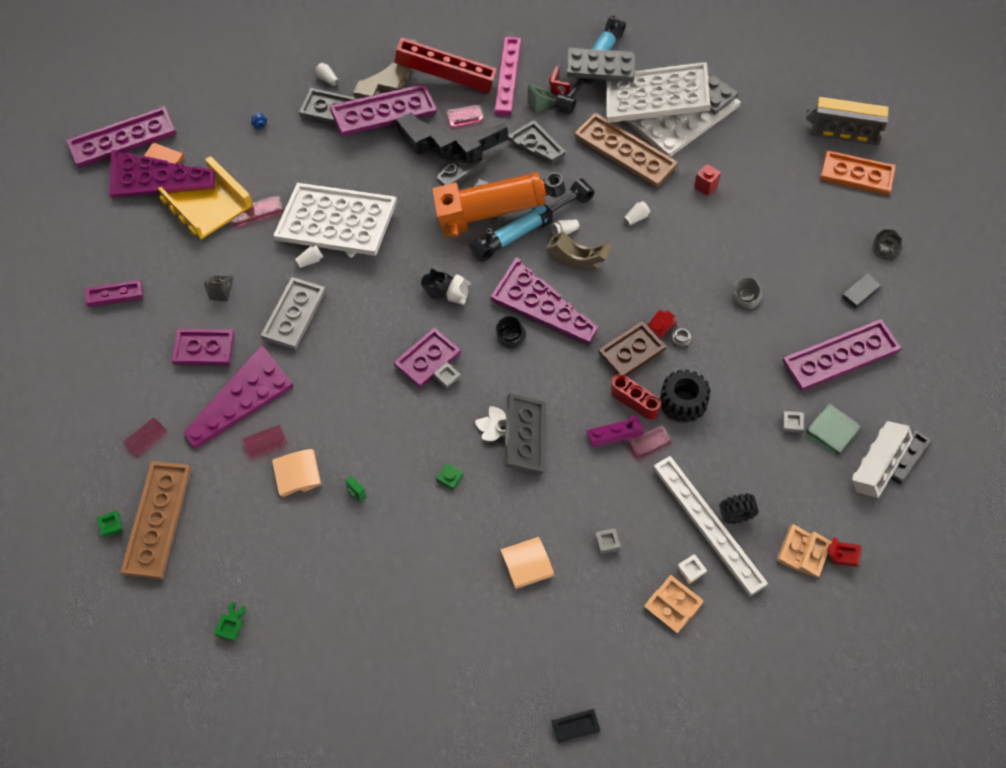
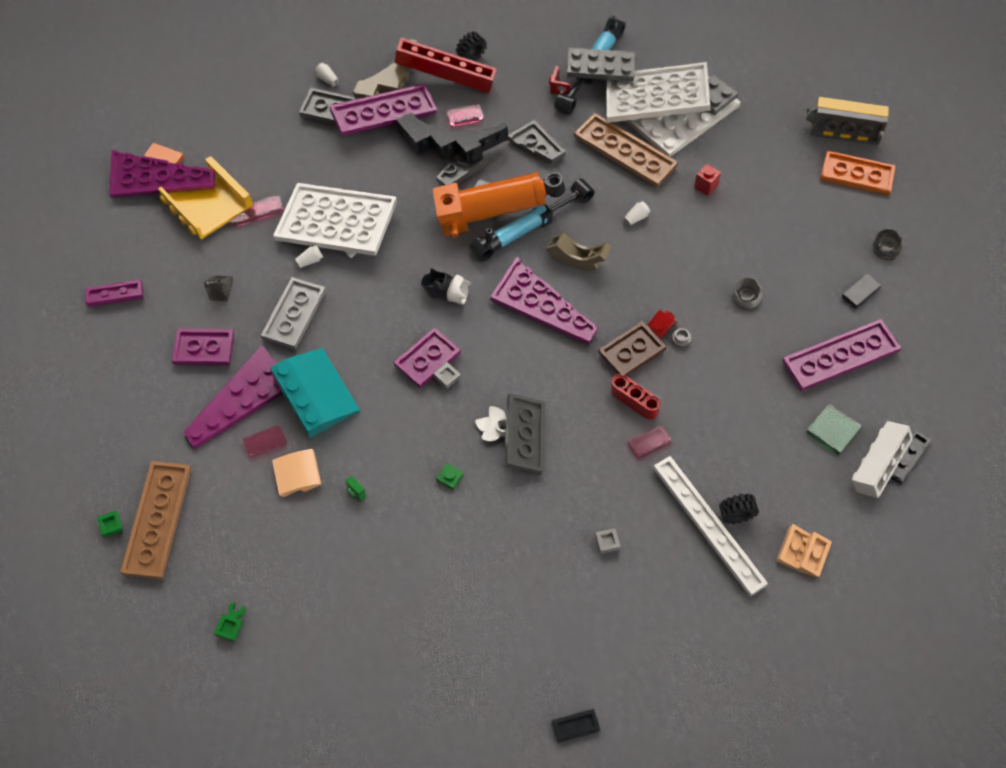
(121, 137): magenta plate -> none
(147, 439): clear pink tile -> none
(258, 120): blue plate -> none
(314, 391): none -> teal slope
(471, 46): none -> black tyre
(507, 76): tile -> none
(510, 332): black hair -> none
(527, 562): light nougat slope -> none
(539, 98): sand green slope -> none
(565, 226): white cone -> none
(615, 432): magenta plate -> none
(674, 604): light nougat slope -> none
(689, 383): black tyre -> none
(691, 569): white plate -> none
(793, 422): light grey plate -> none
(844, 553): red bracket -> none

